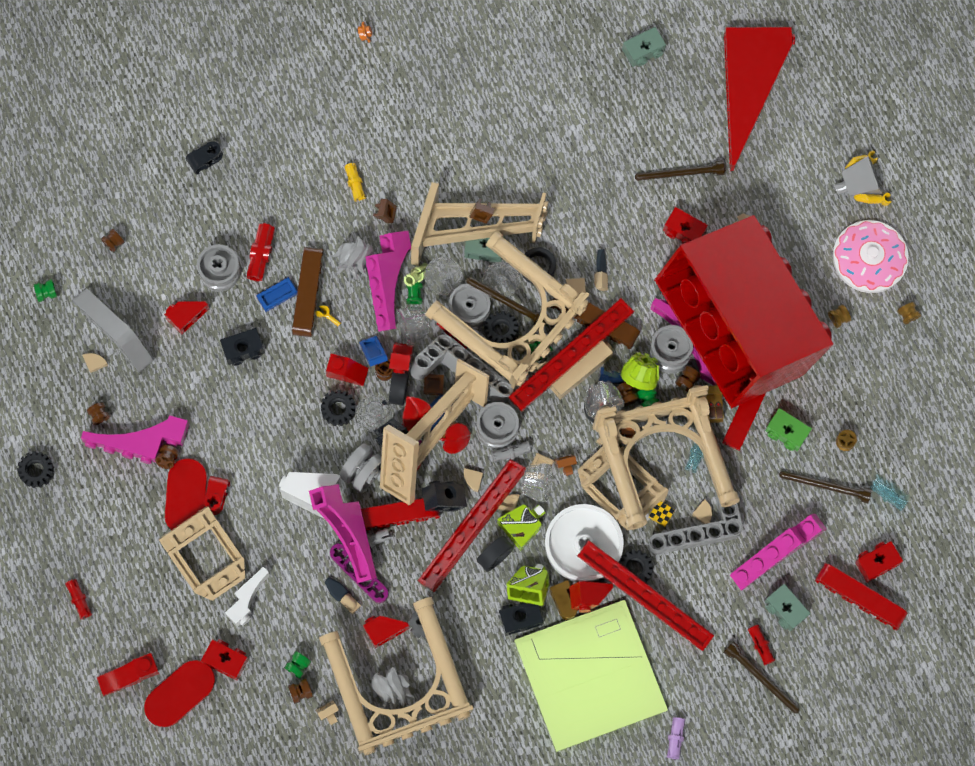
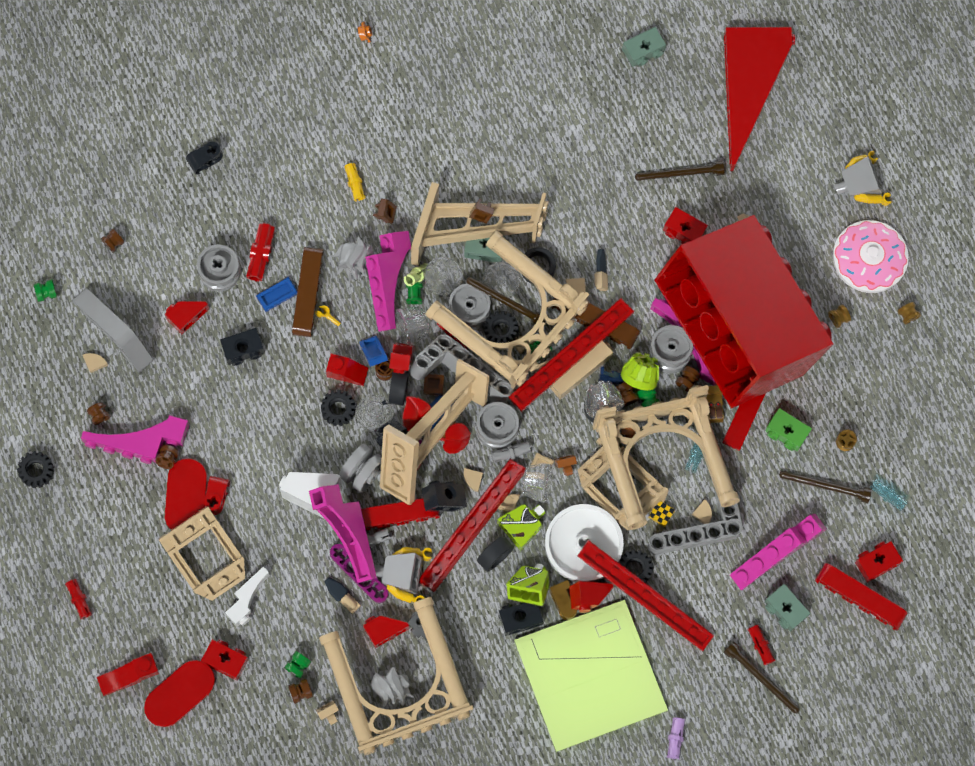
(402, 572): none -> light grey torso

